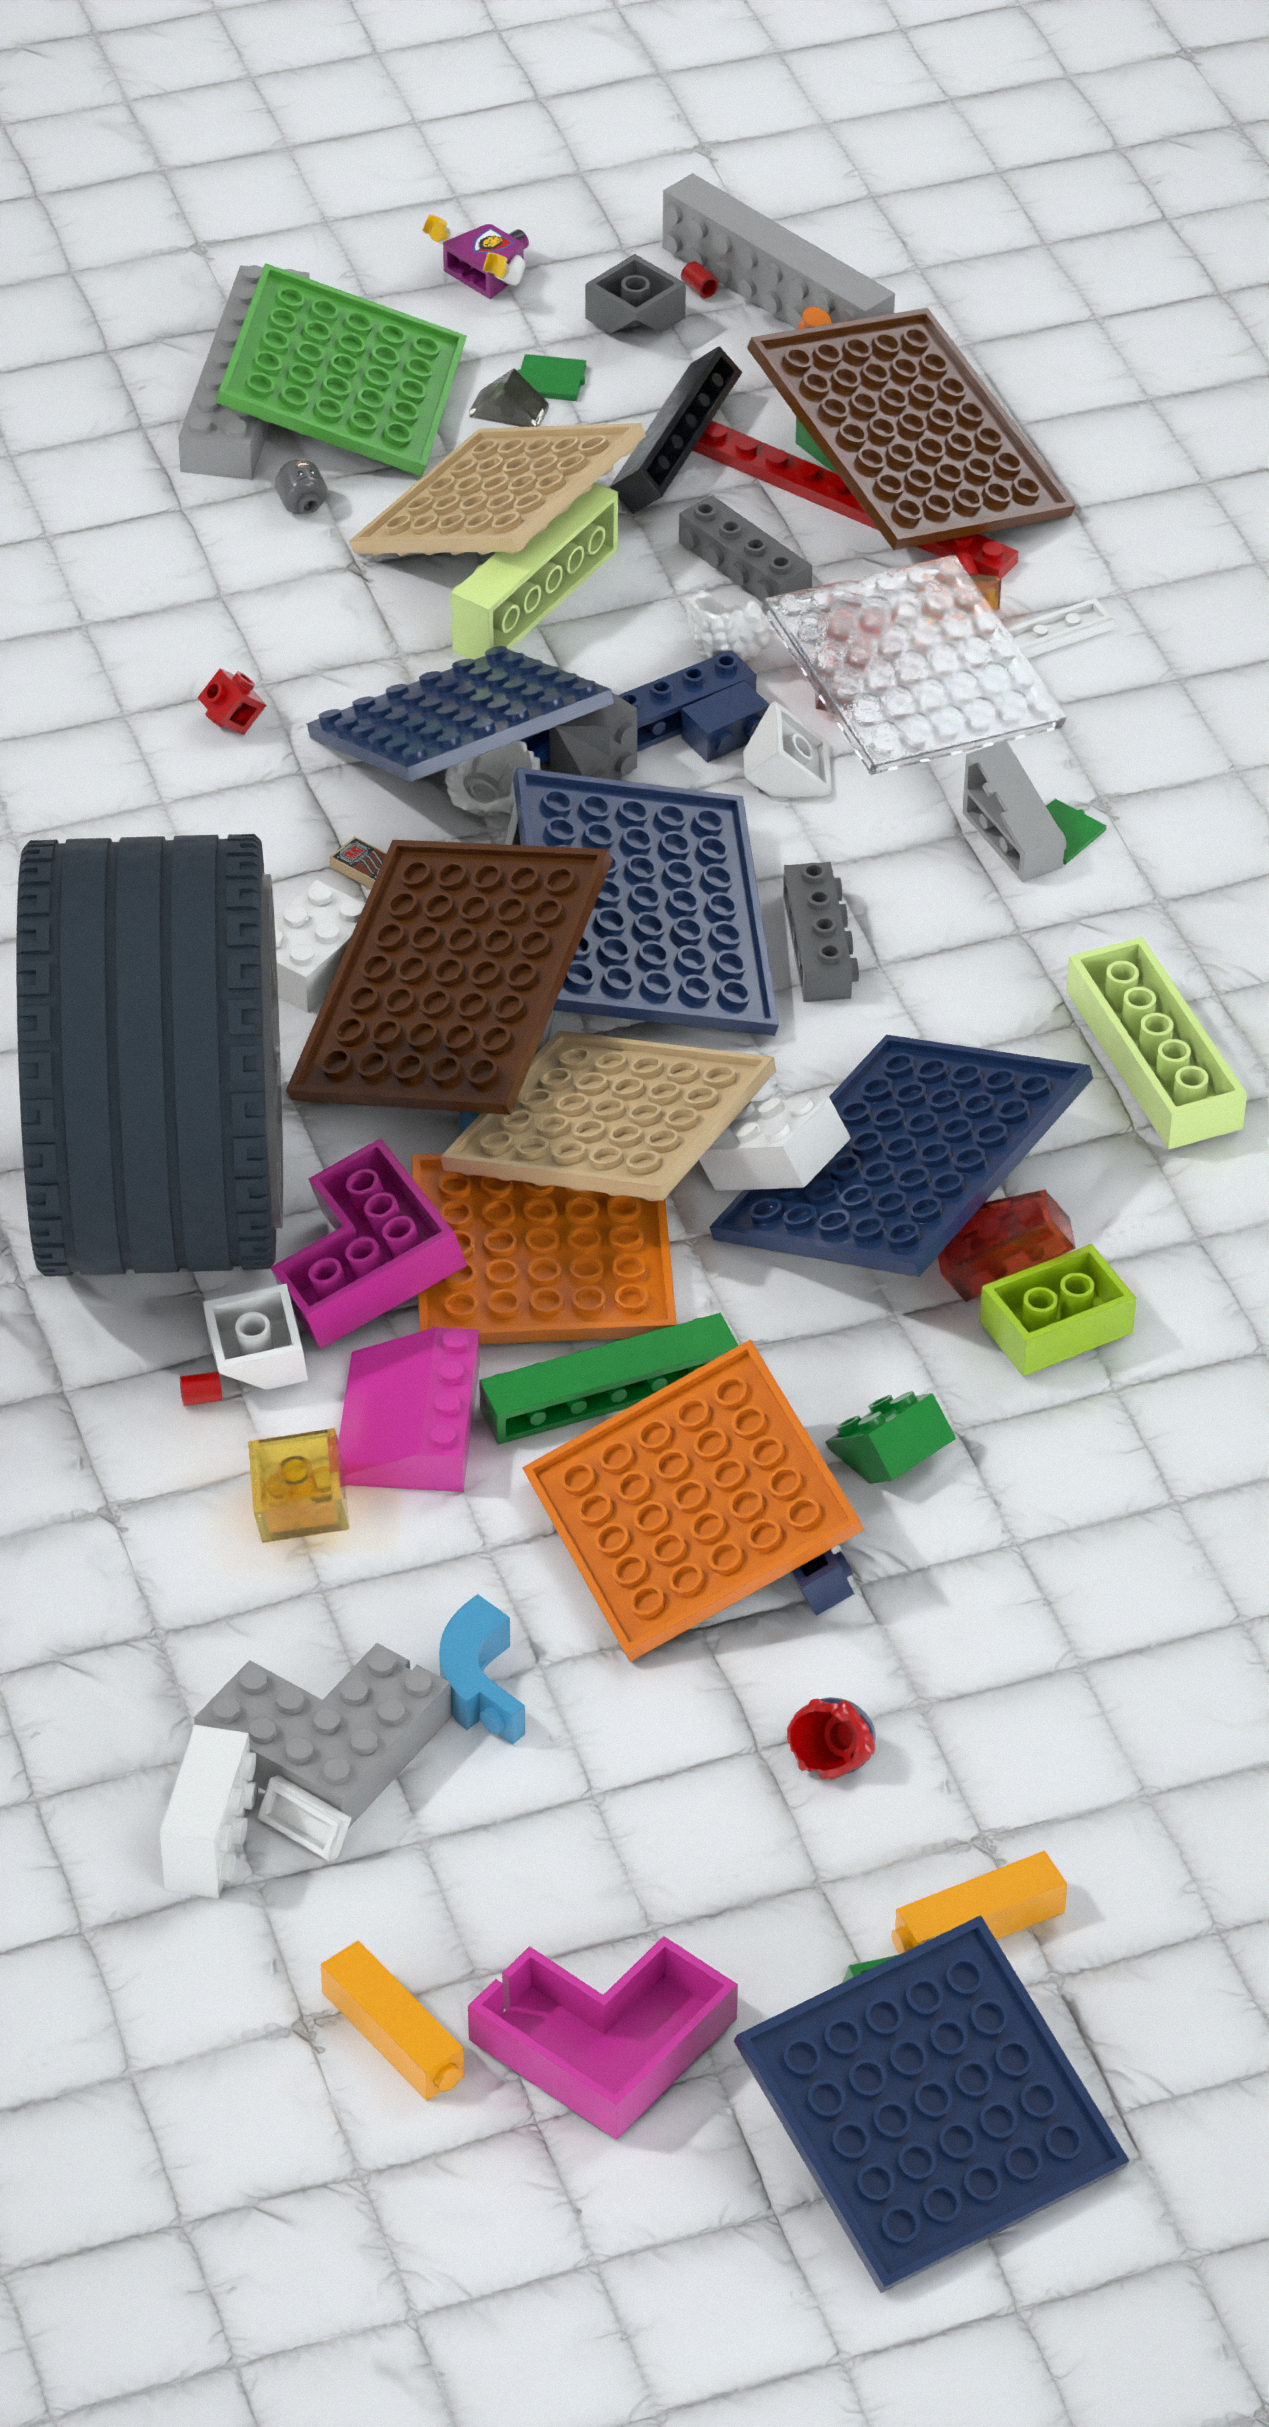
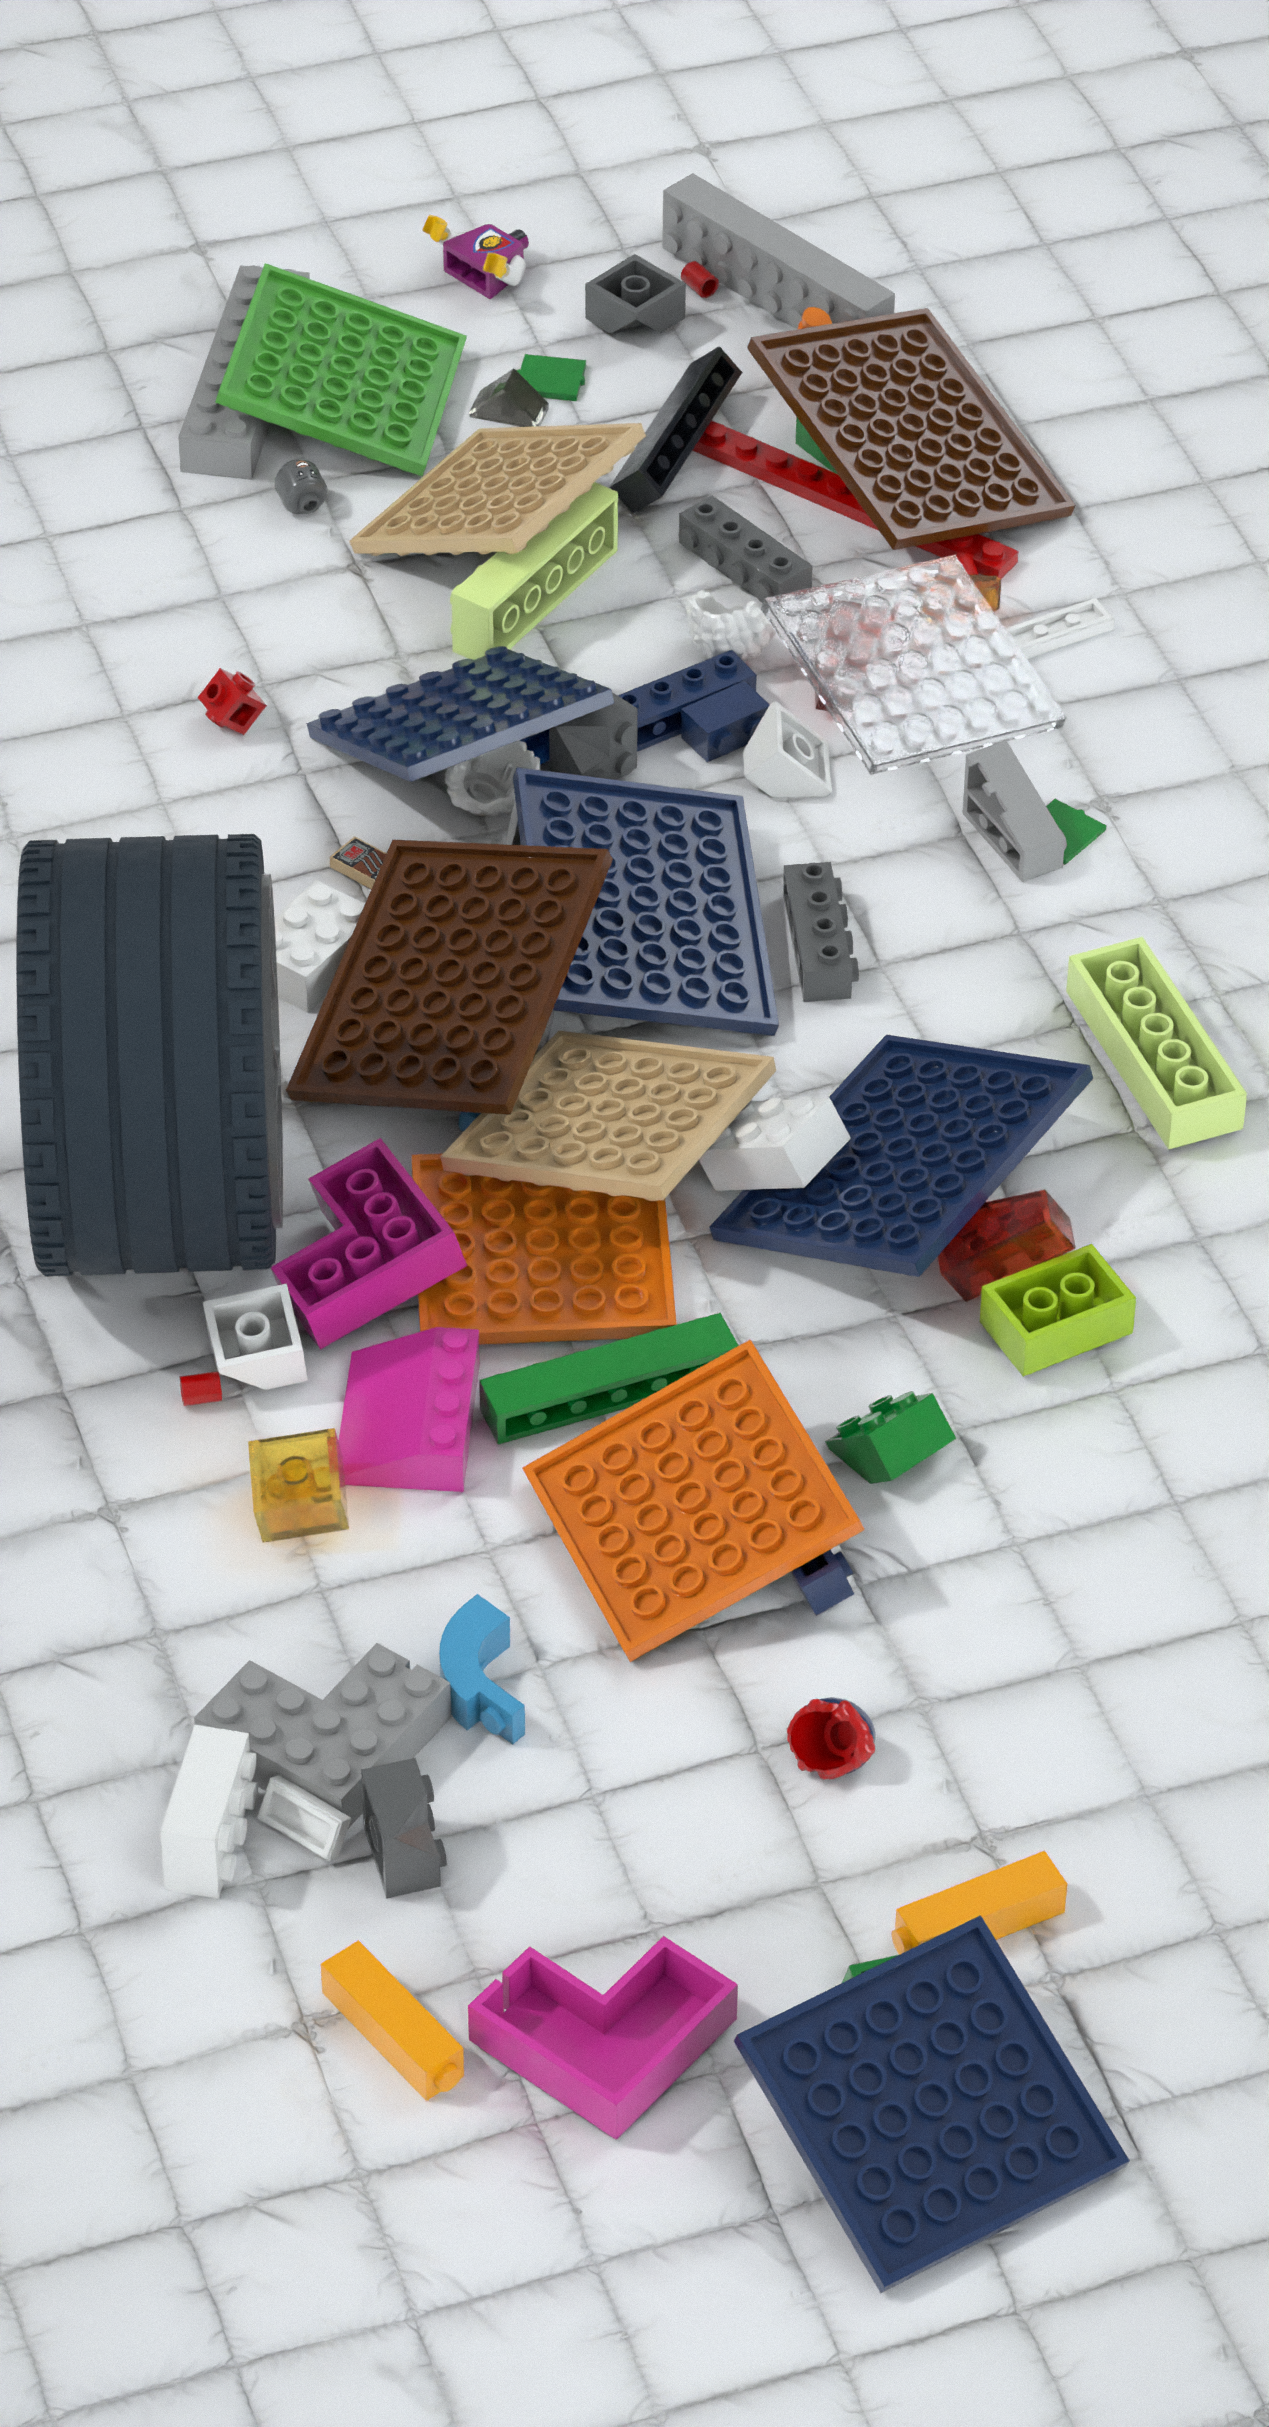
(400, 1827): none -> dark grey slope

